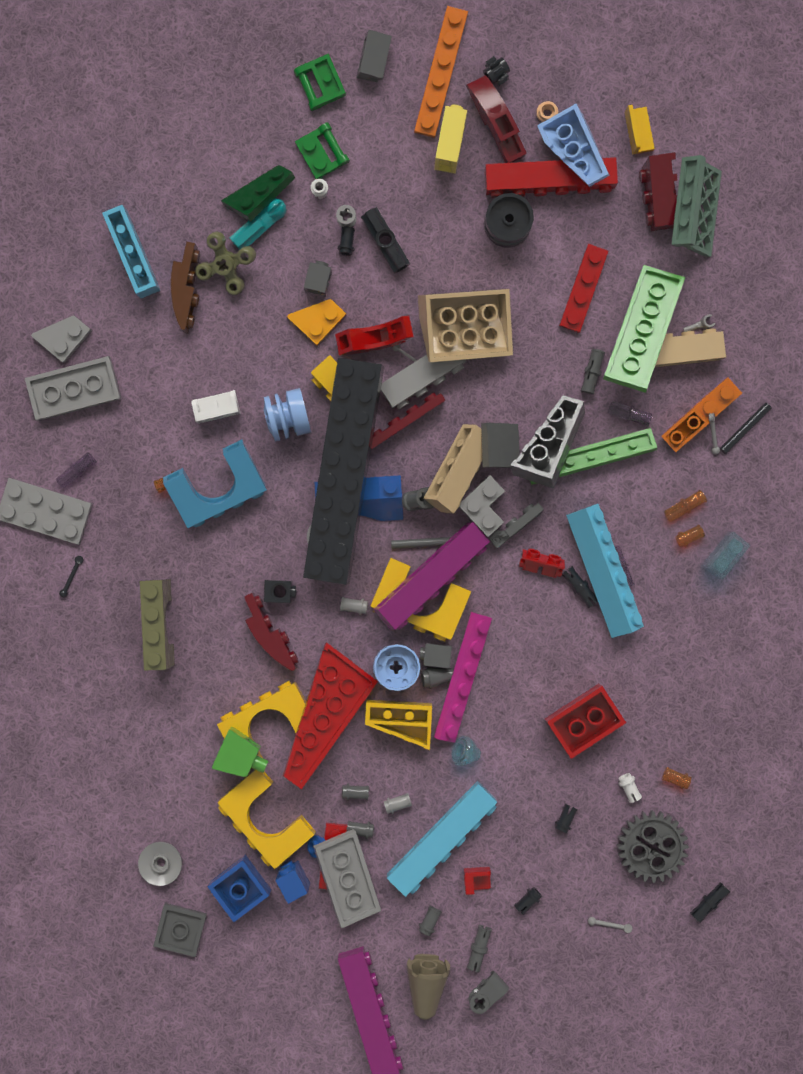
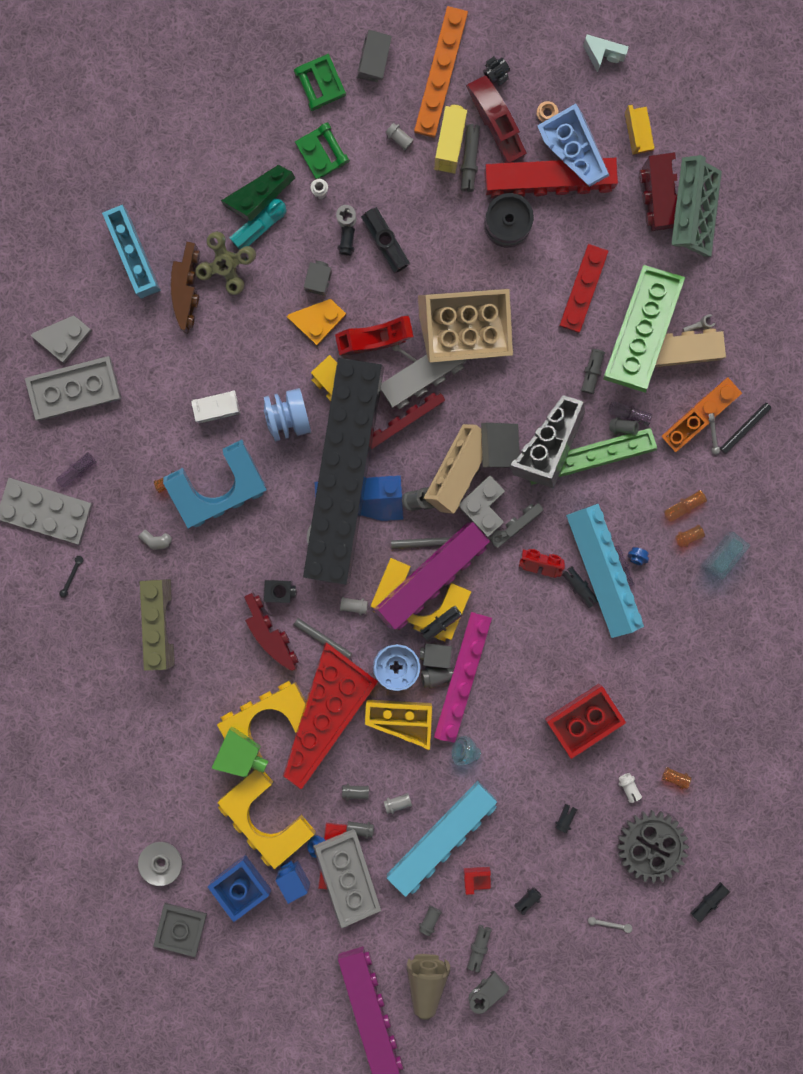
(155, 543): none -> light grey arm
(320, 637): none -> dark grey bar
(399, 136): none -> light grey pin
(441, 623): none -> black axle
(470, 156): none -> dark grey pin
(598, 47): none -> light aqua slope
(623, 426): none -> dark grey pin
(638, 556): none -> blue plate

